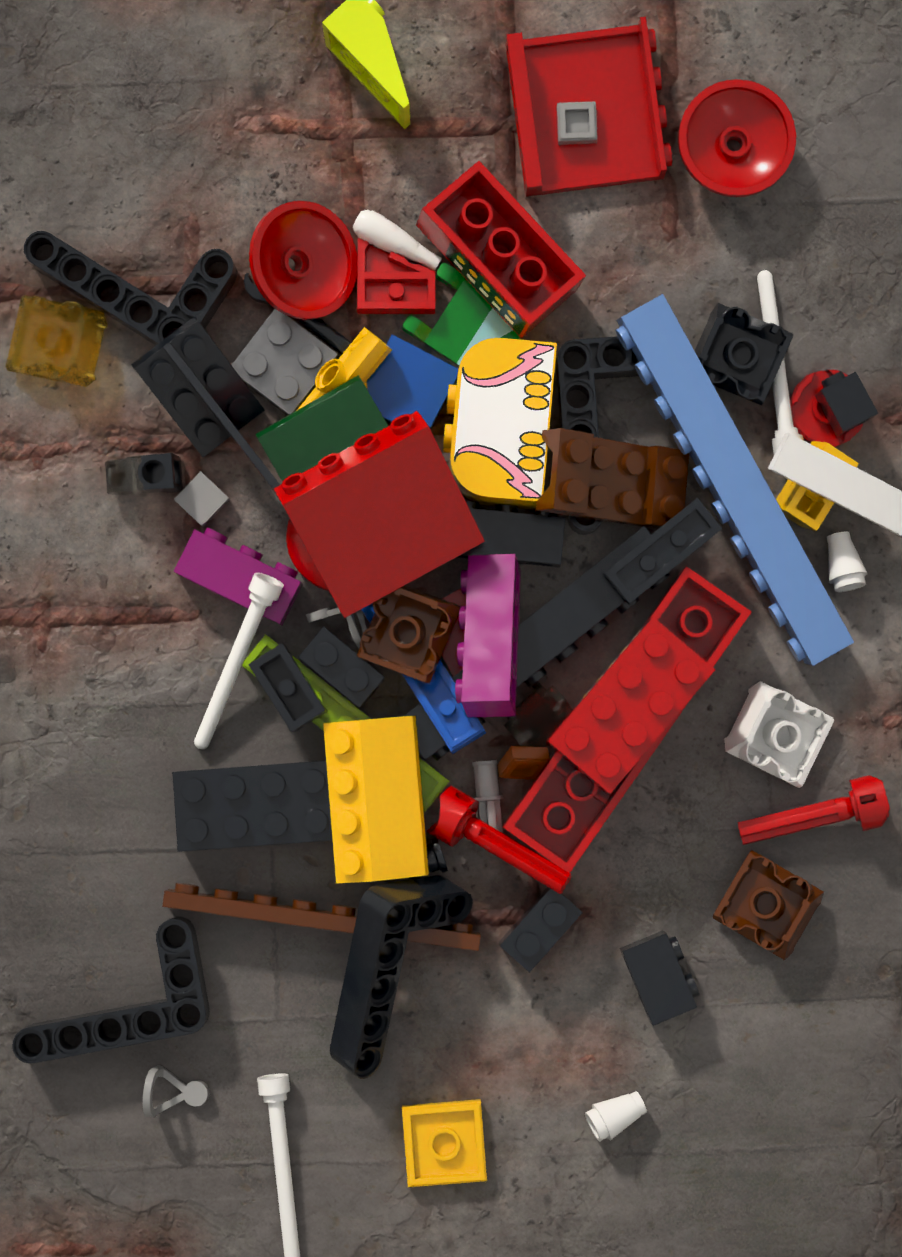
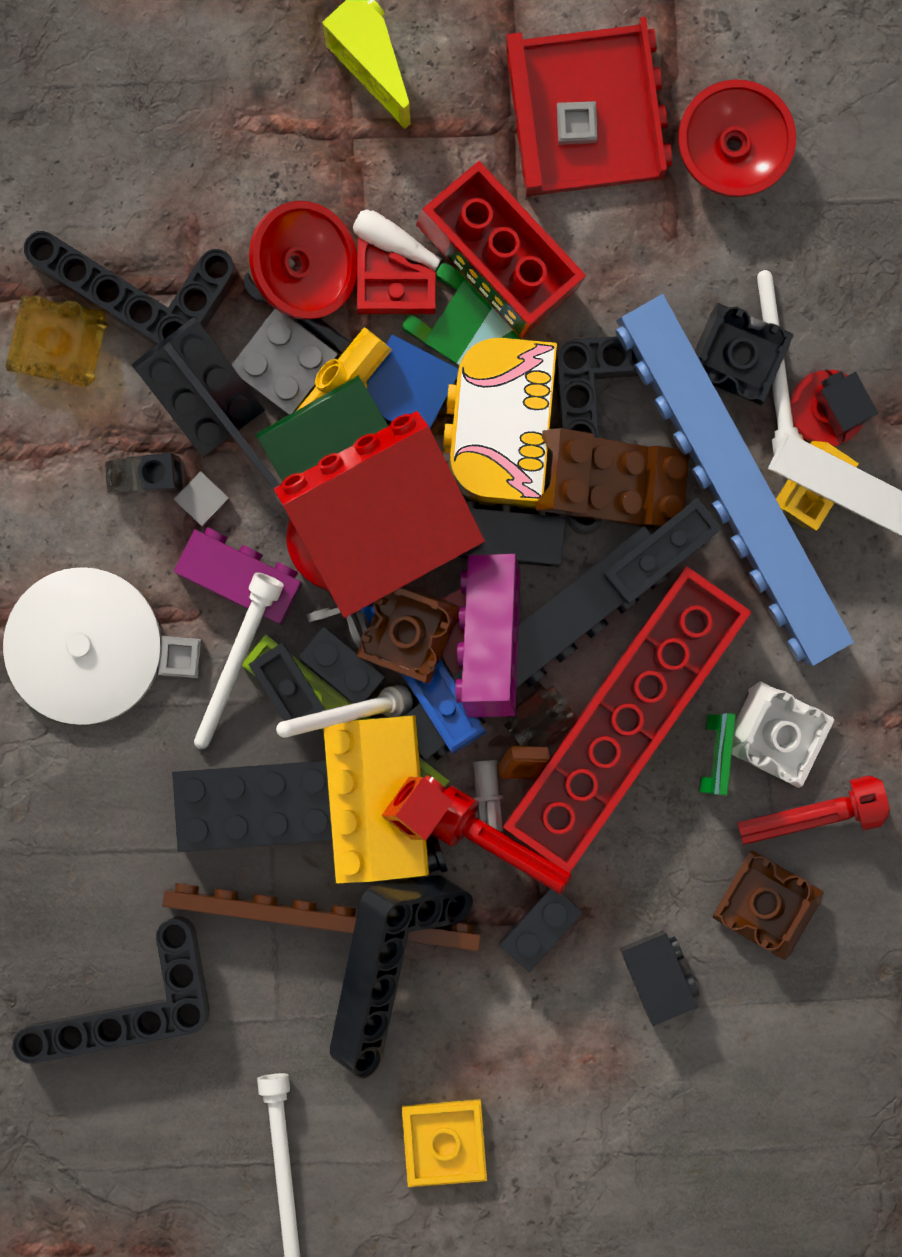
(82, 646): none -> white dish
(180, 657): none -> light grey tile
(194, 1093): light grey piece -> none
(391, 702): none -> white piece
(418, 807): none -> red brick
(614, 1115): white cone -> none
(630, 705): red brick -> none
(724, 728): none -> green flag
(845, 565): white cone -> none

